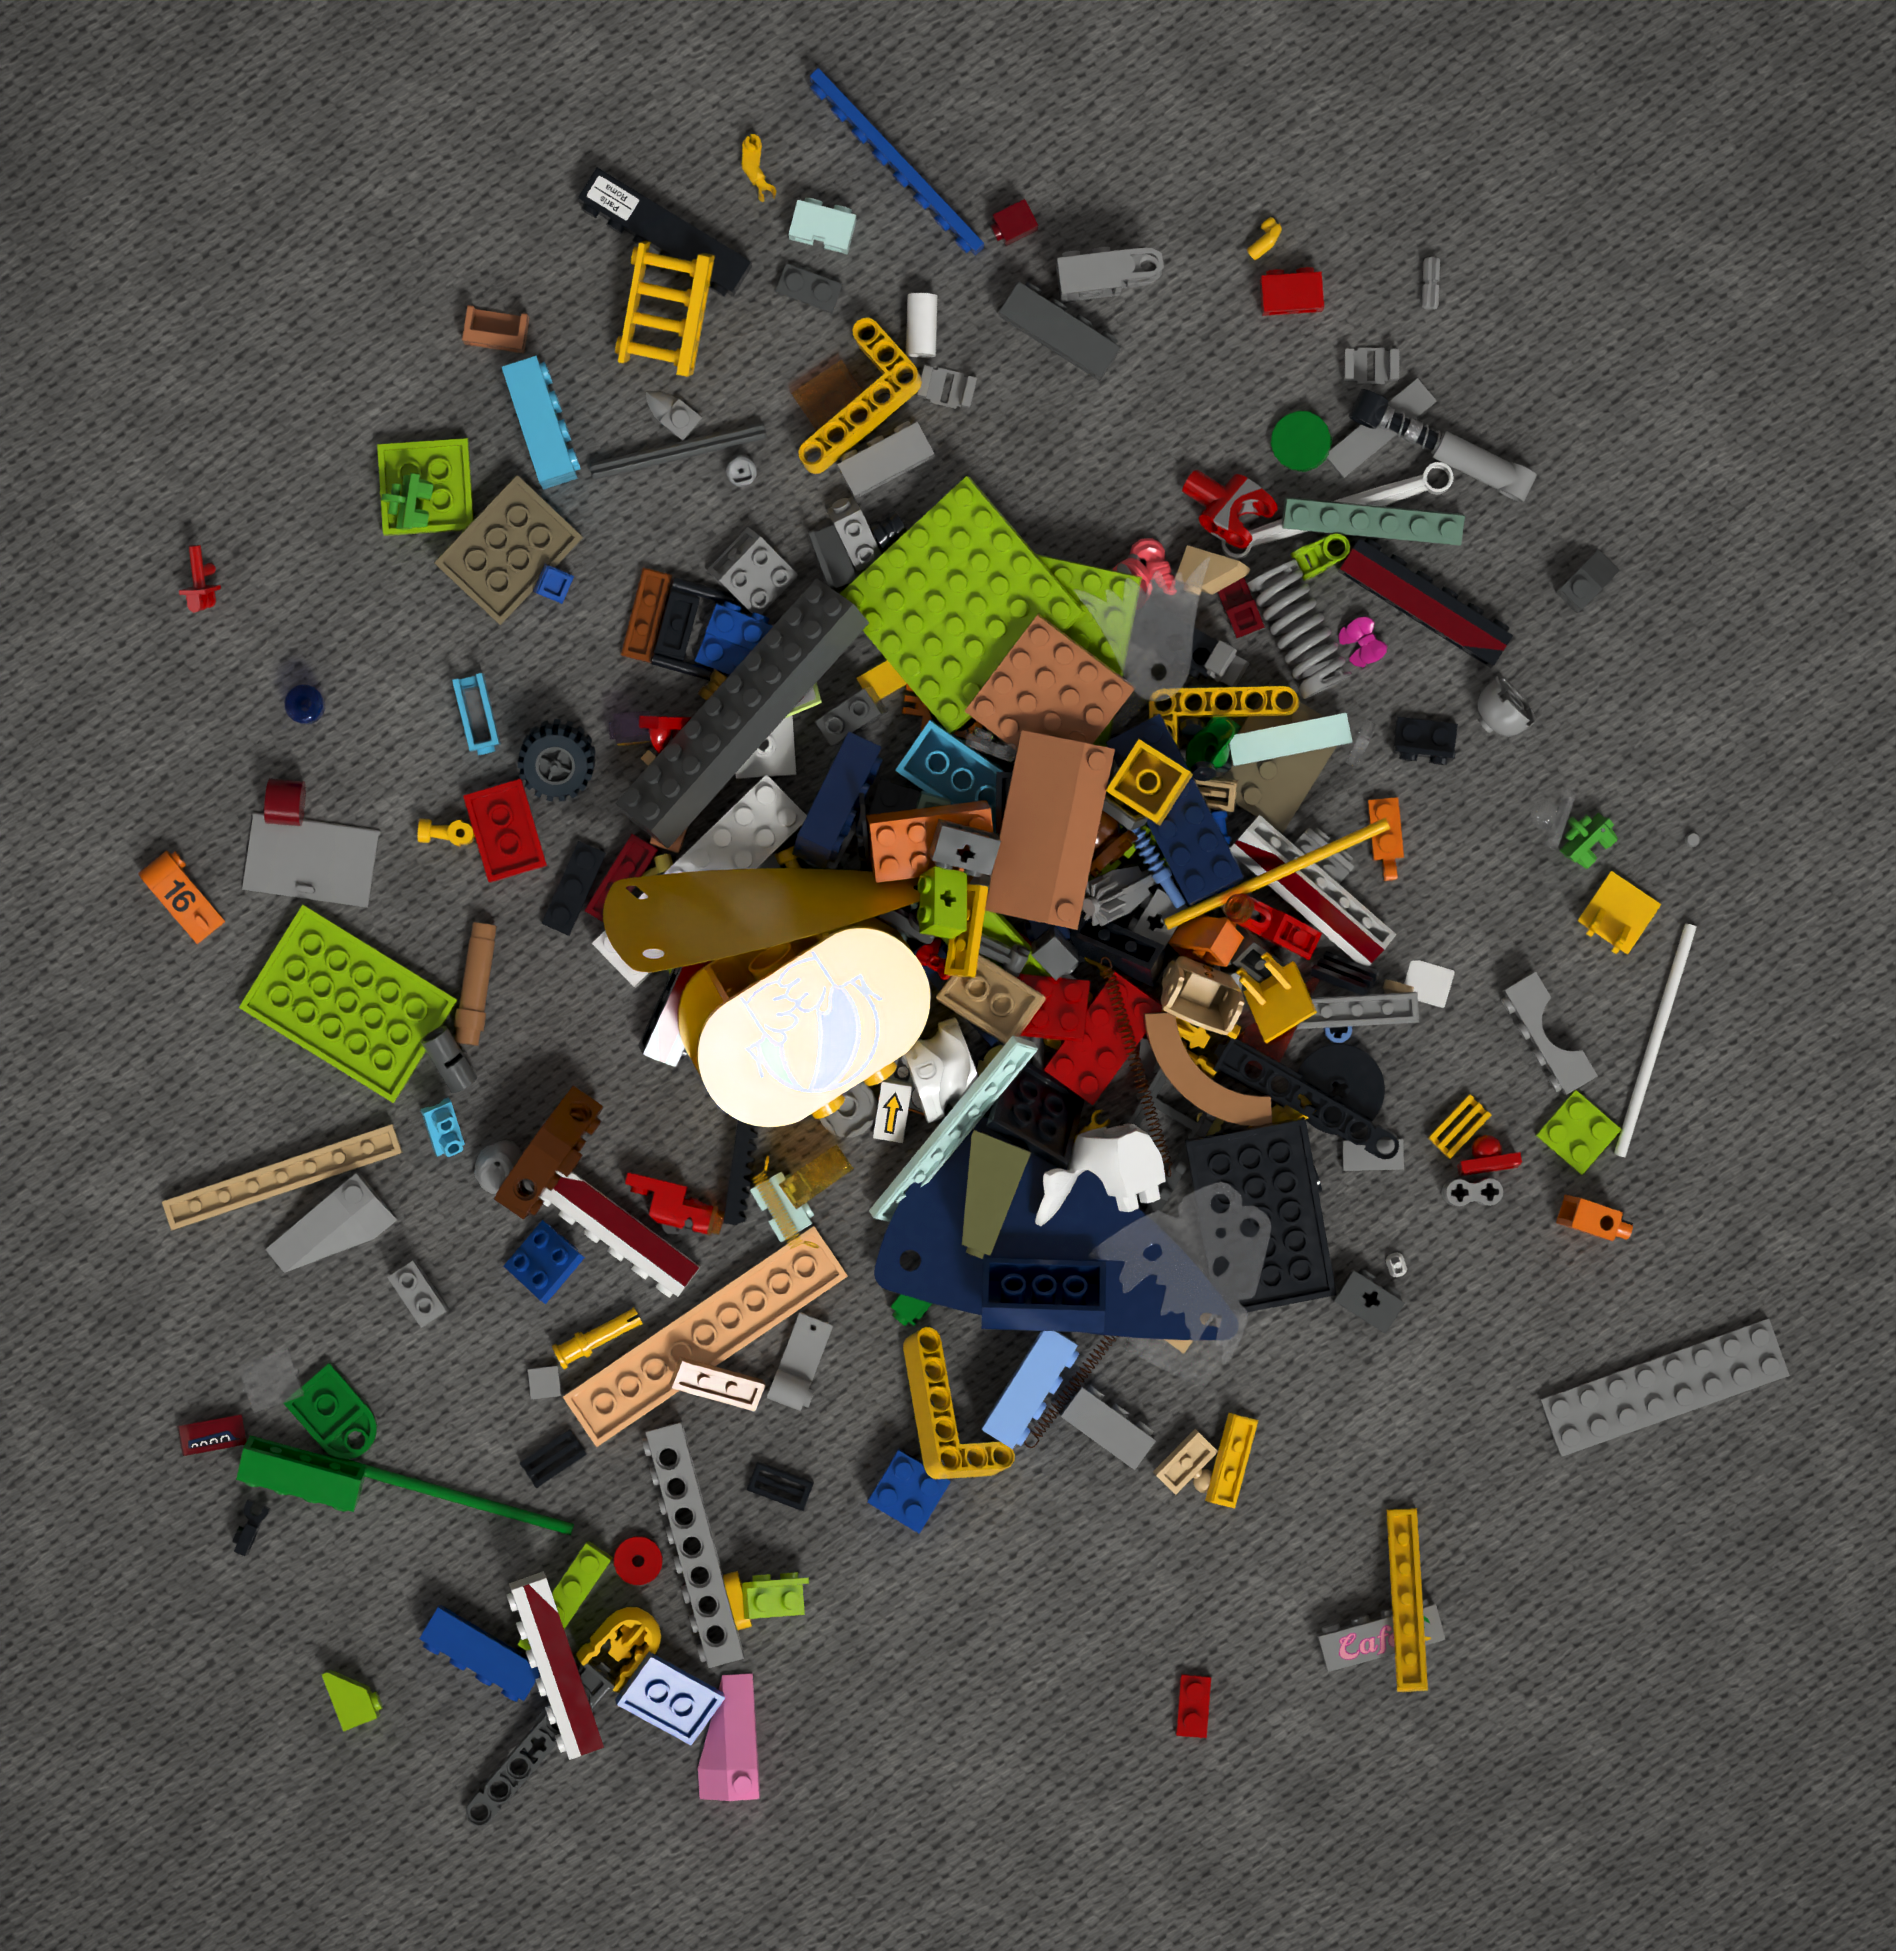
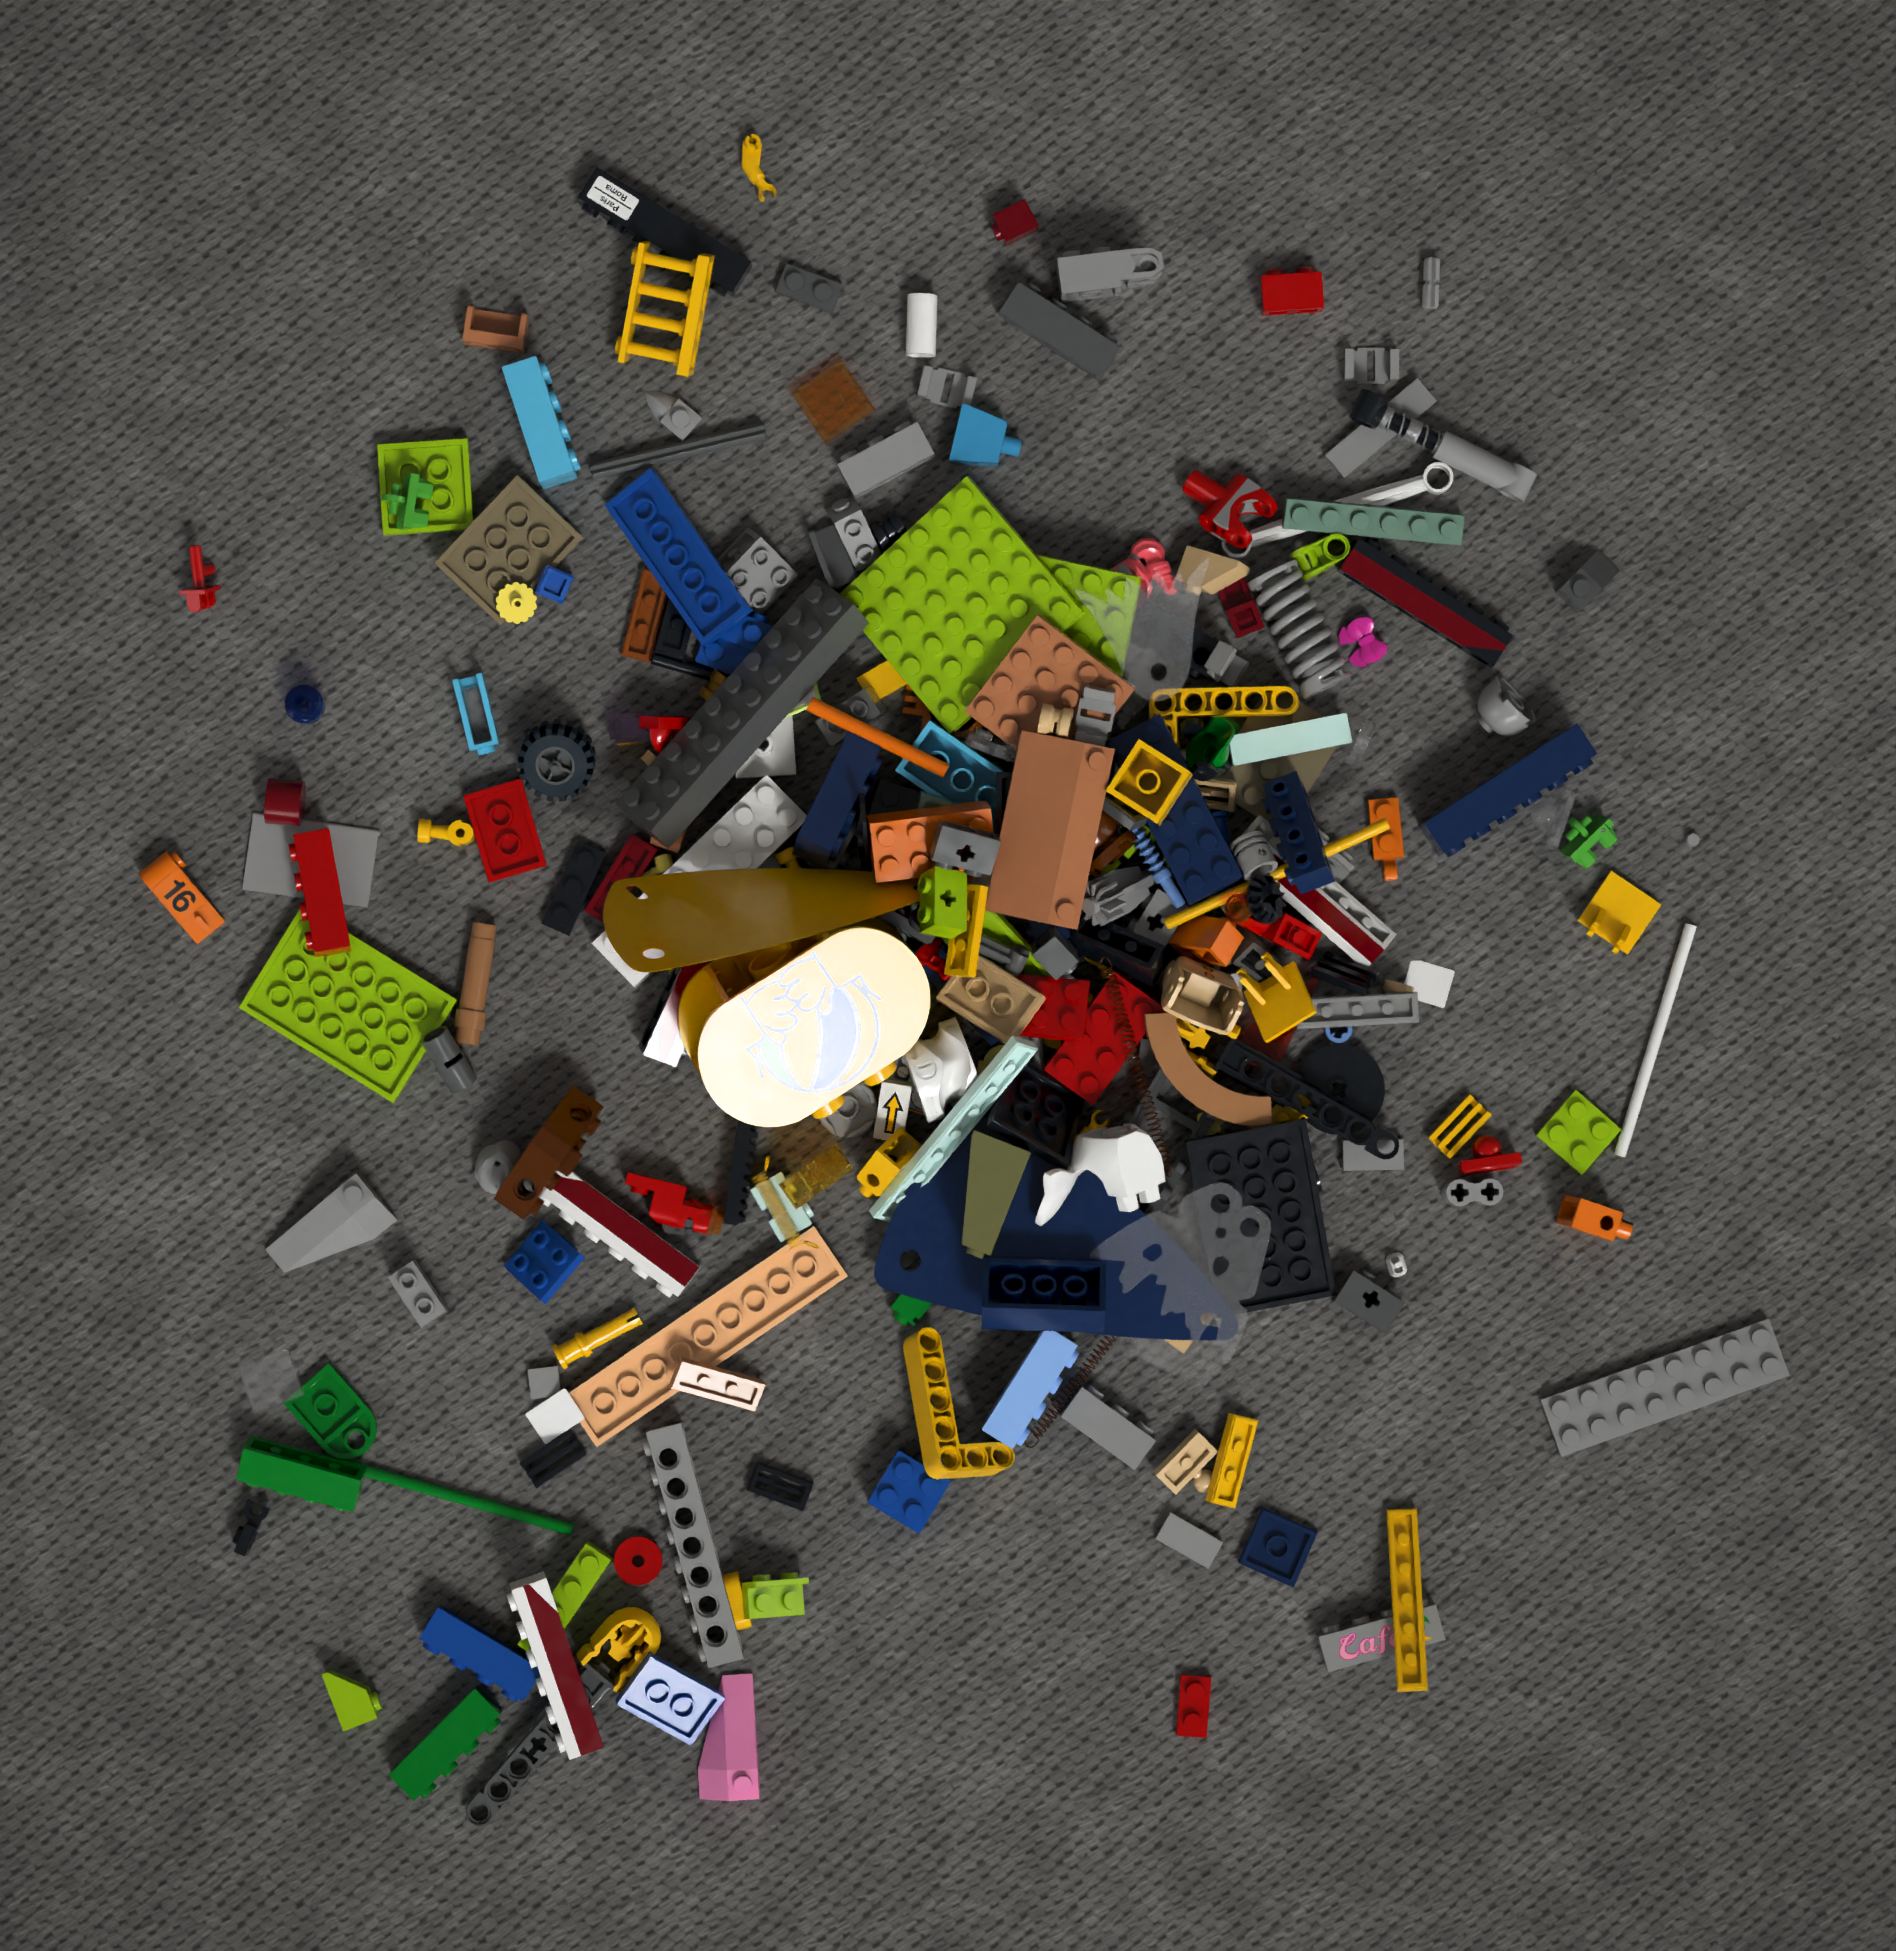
(212, 1435): dark red slope -> none
(282, 1177): tan plate -> none
(321, 892): none -> red brick
(443, 1128): medium azure hips -> none
(446, 1743): none -> green brick
(516, 602): none -> light yellow piece
(555, 1416): none -> white sticker
(678, 557): none -> blue plate
(741, 470): tile -> none
(800, 1362): light grey door -> none
(824, 224): light aqua brick -> none
(866, 401): yellow beam -> none
(877, 737): none -> orange piece
(881, 1169): none -> yellow torso
(904, 172): blue plate -> none
(981, 439): none -> dark azure torso
(1055, 721): none -> tan wheel
(1090, 729): none -> light grey piece
(1189, 1540): none -> light grey tile
(1253, 854): none -> light grey piece
(1257, 891): none -> black gear
(1267, 241): yellow arm -> none
(1277, 1547): none -> dark blue tile
(1298, 833): none -> dark blue brick
(1301, 441): green tile -> none
(1425, 739): black bracket -> none
(1507, 790): none -> dark blue brick
(1567, 1068): light grey arch -> none

